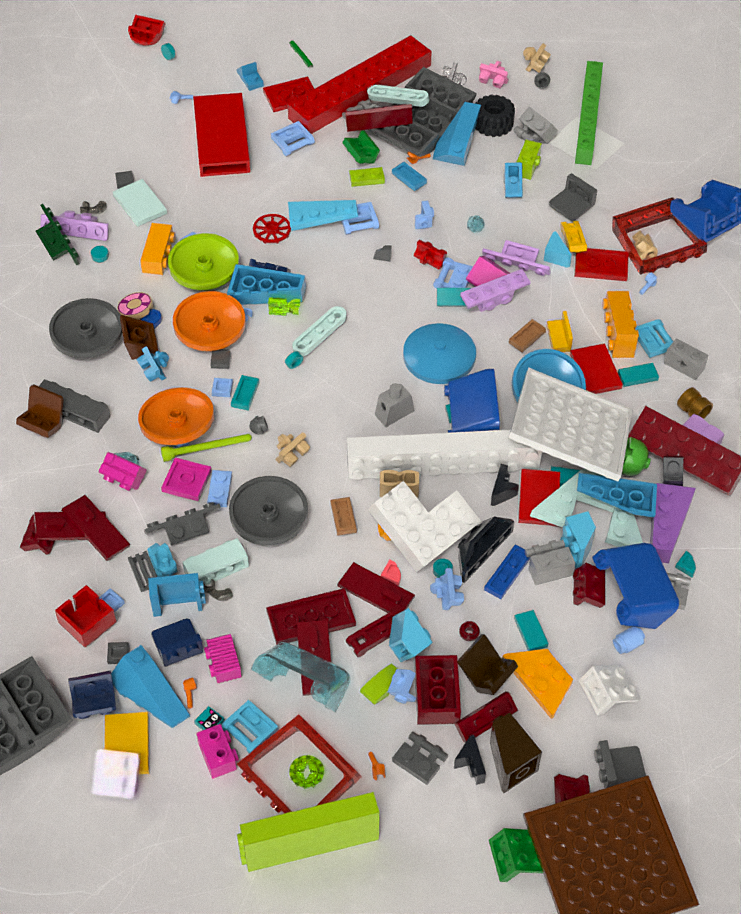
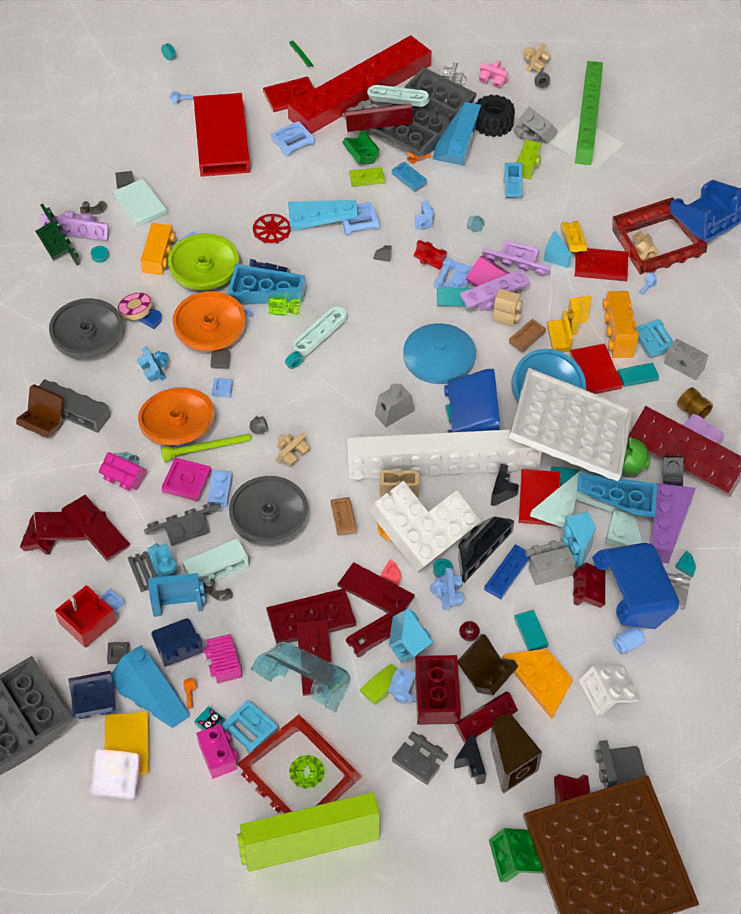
(138, 335): reddish brown slope -> none
(146, 30): red slope -> none
(245, 392): teal tile -> none
(250, 76): dark azure slope -> none
(377, 768): orange hand -> none
(507, 308): none -> tan brick
(575, 198): dark grey bracket -> none
(578, 311): none -> yellow panel

